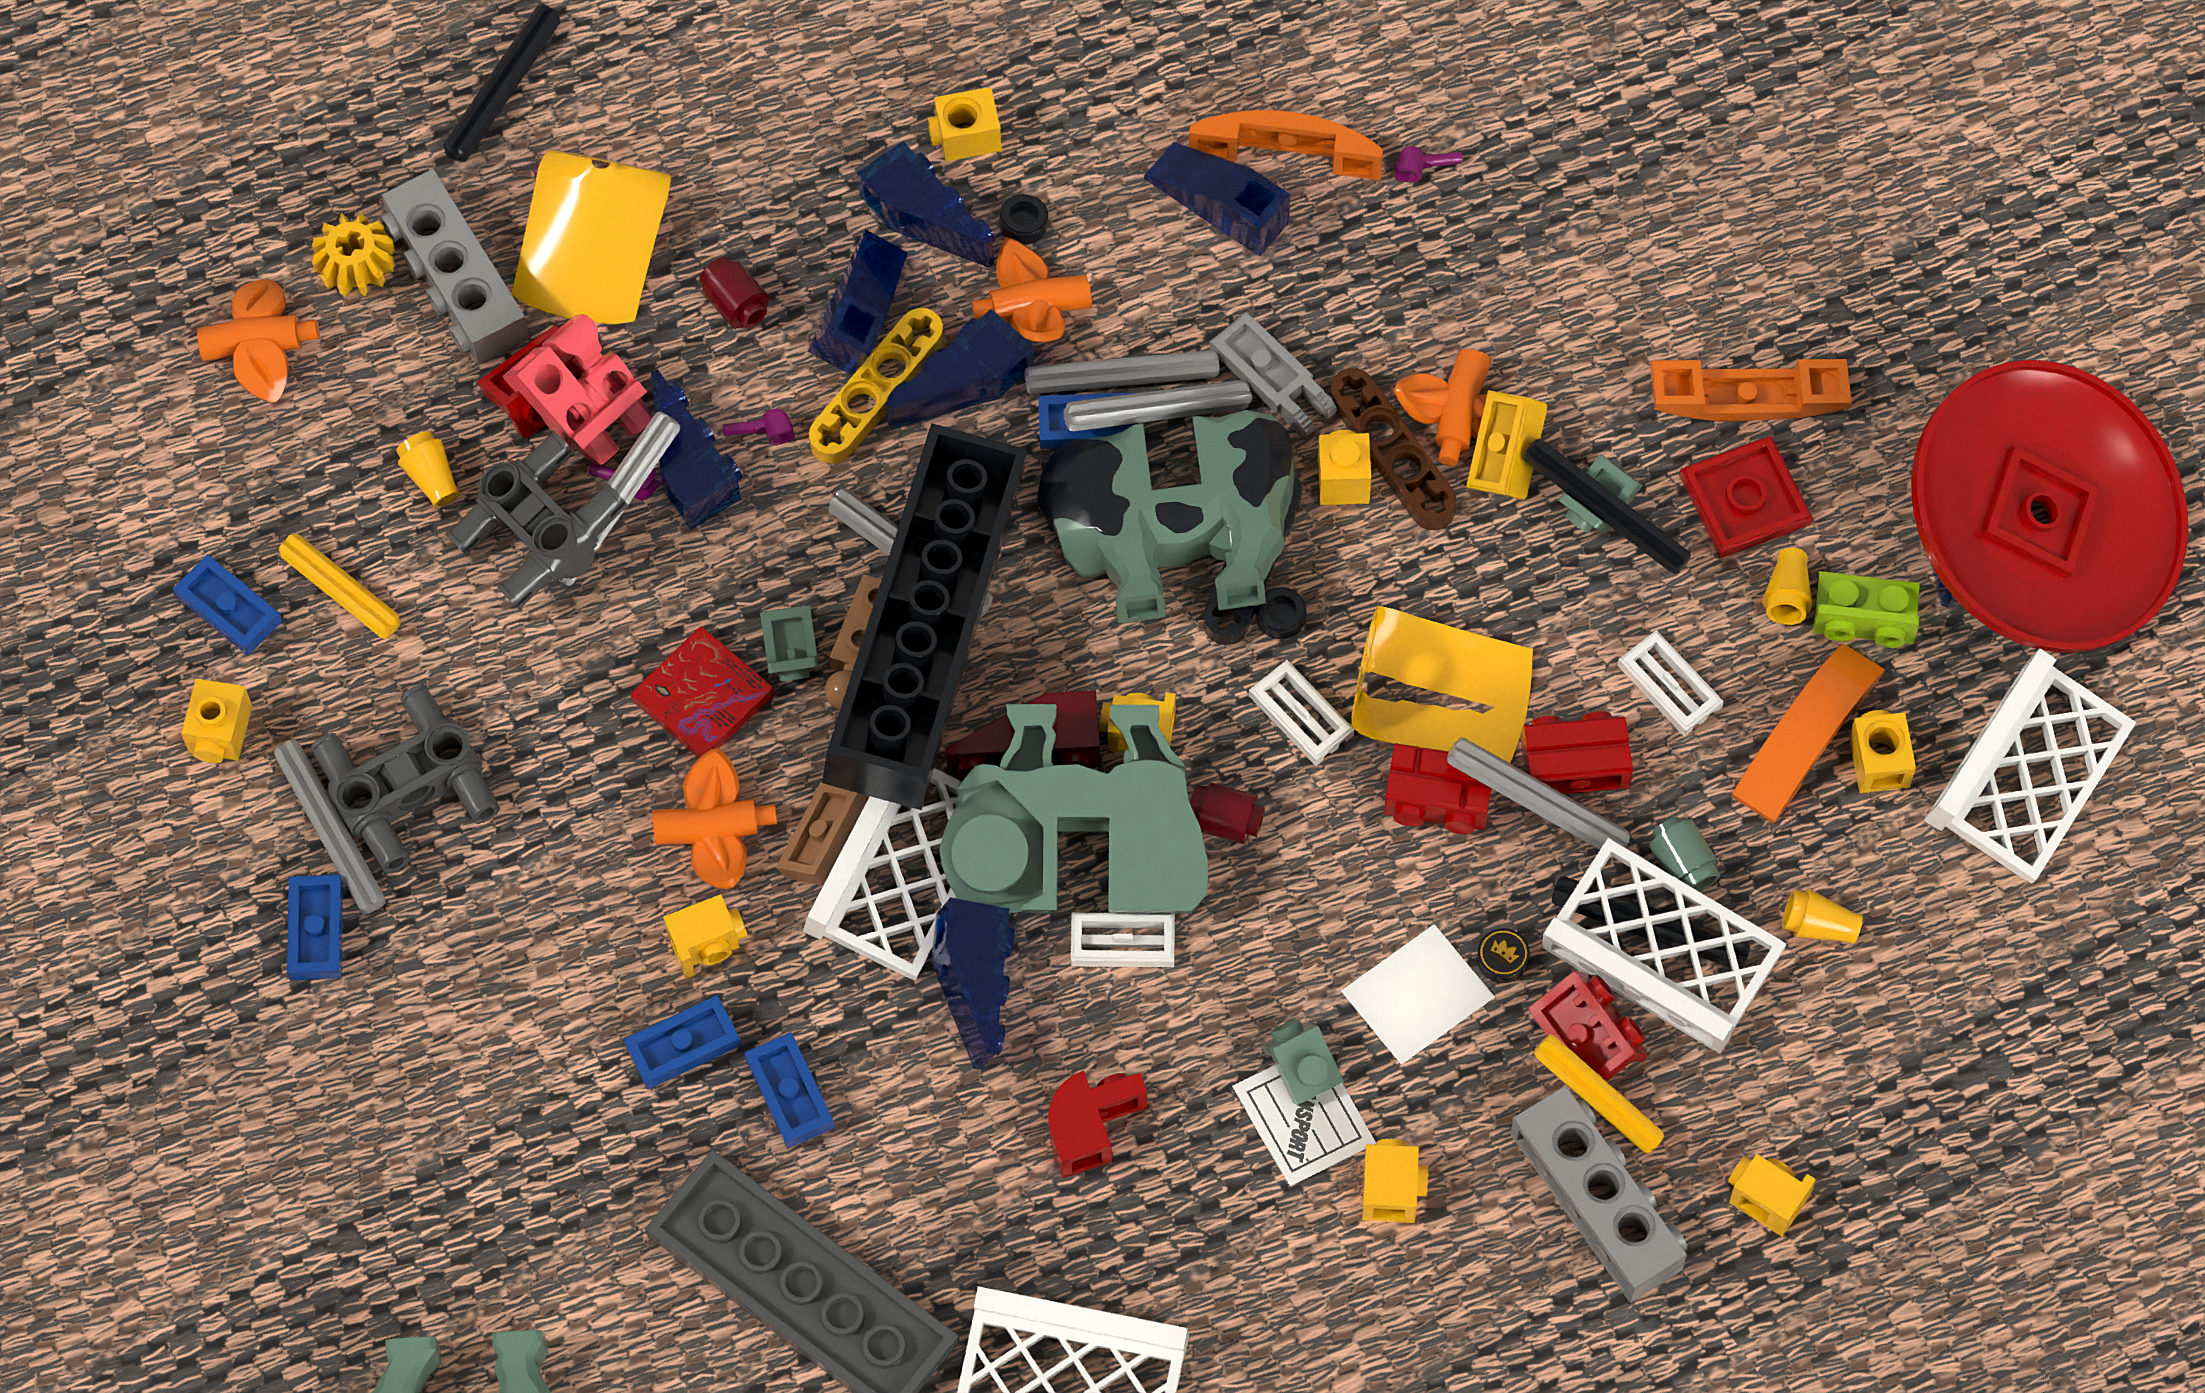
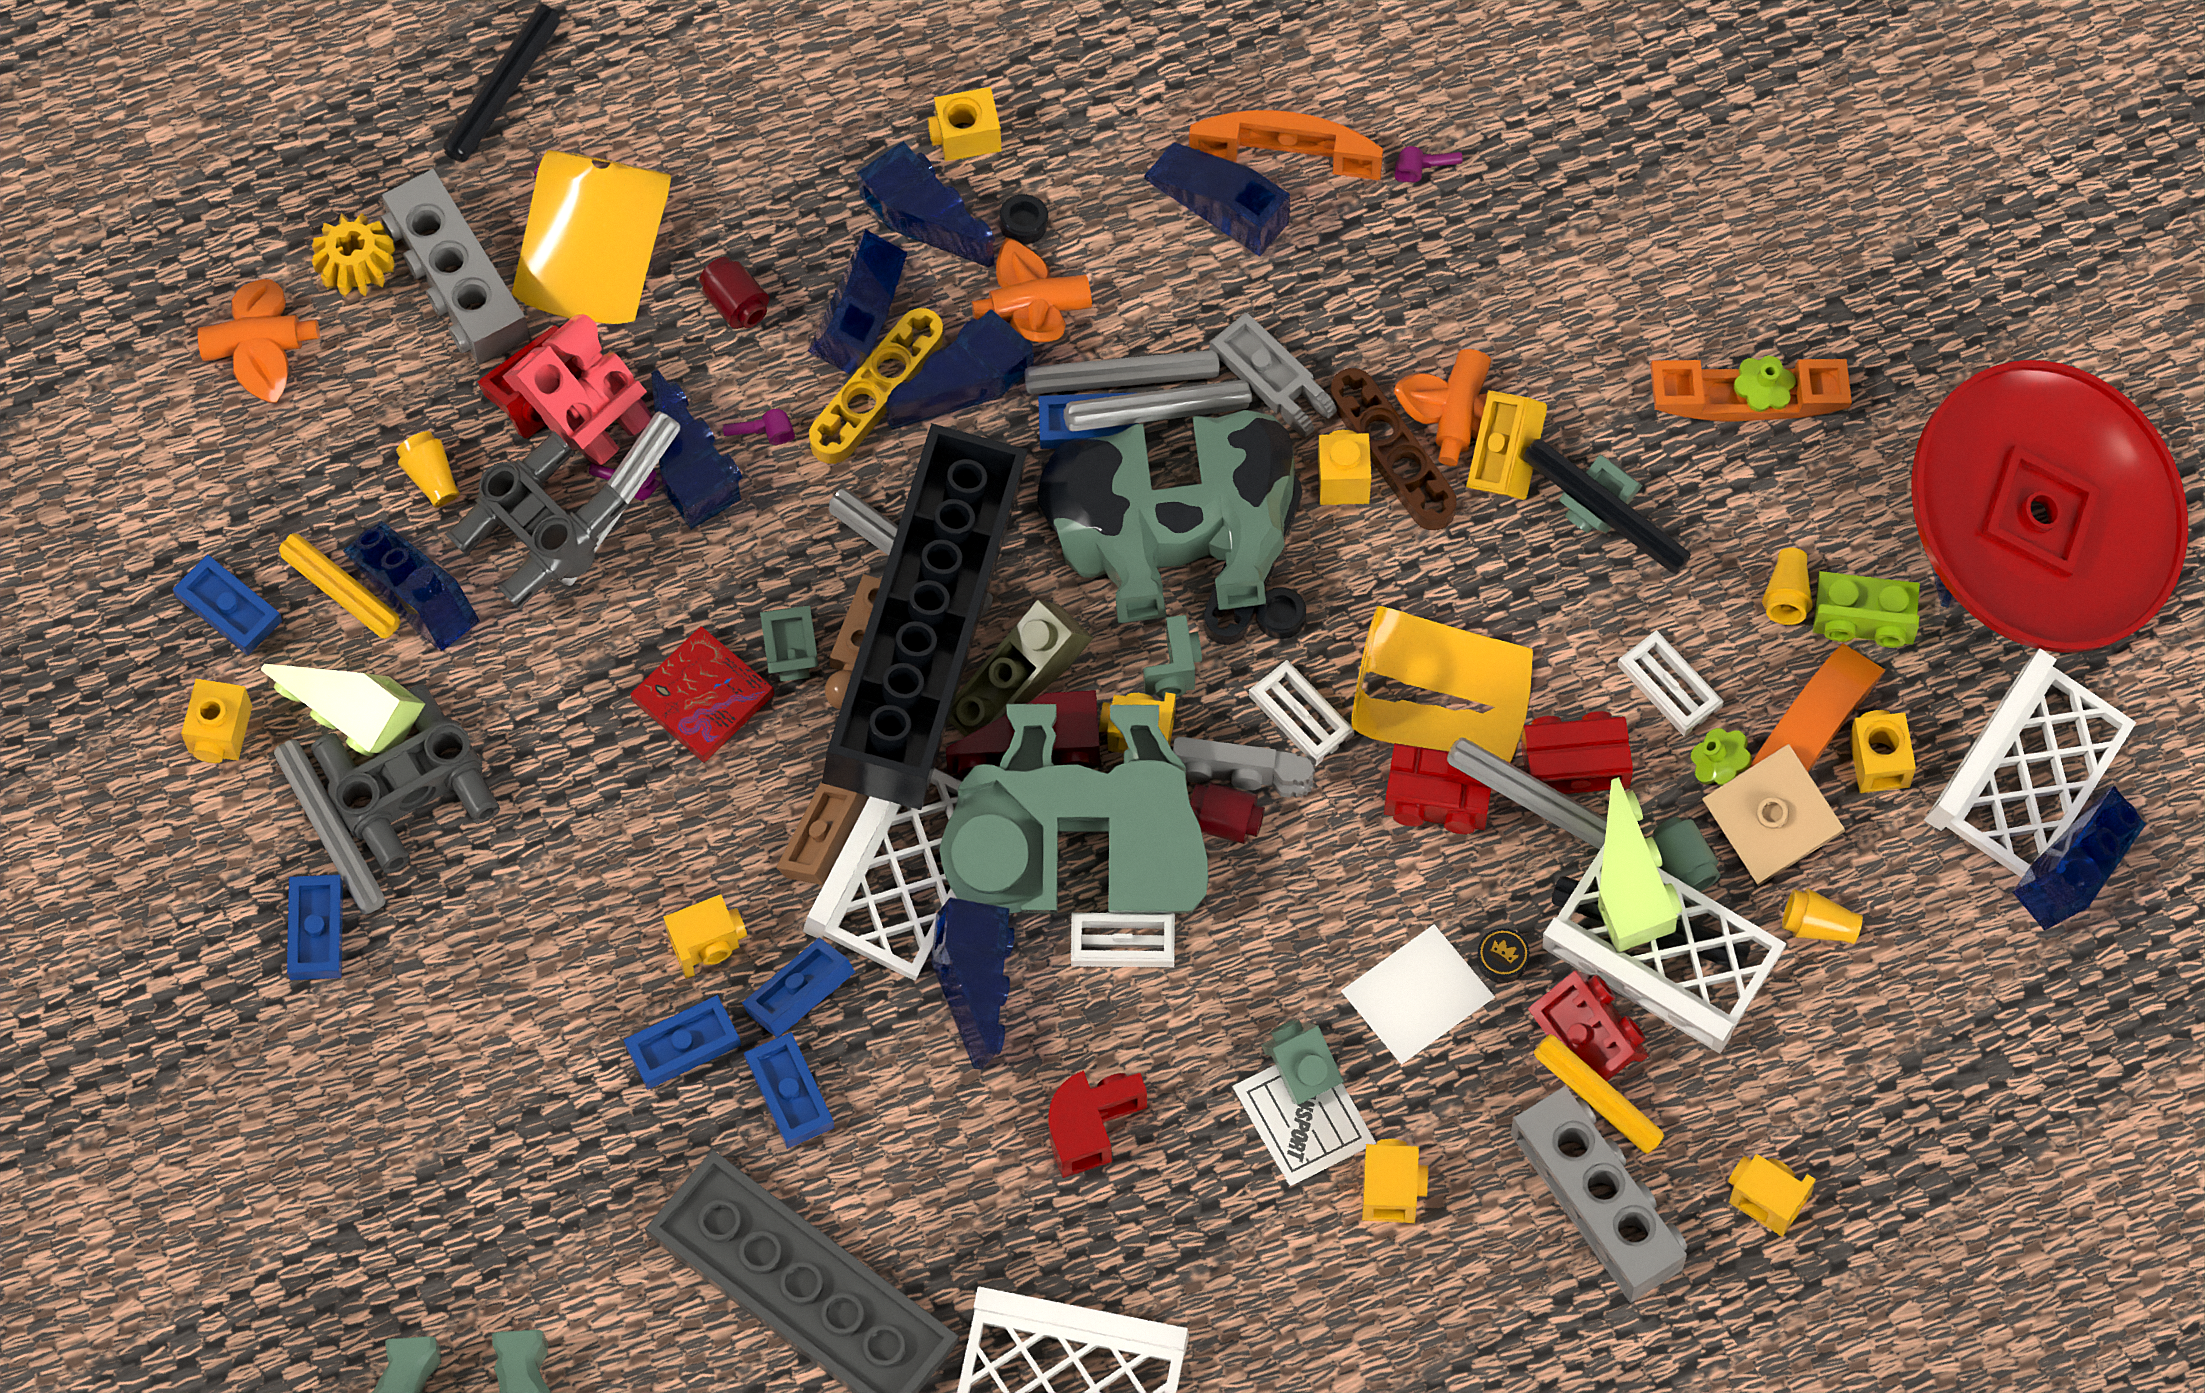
(364, 706): none -> yellowish green slope
(413, 585): none -> clear blue slope
(713, 820): orange plant -> none
(798, 987): none -> blue plate
(1021, 666): none -> olive slope
(1183, 652): none -> sand green bracket
(1245, 766): none -> light grey hinge
(1631, 891): none -> yellowish green slope
(1721, 756): none -> lime plant
(1745, 496): red tile -> none
(1764, 383): none -> lime plant
(1773, 814): none -> tan plate
(2080, 861): none -> clear blue slope

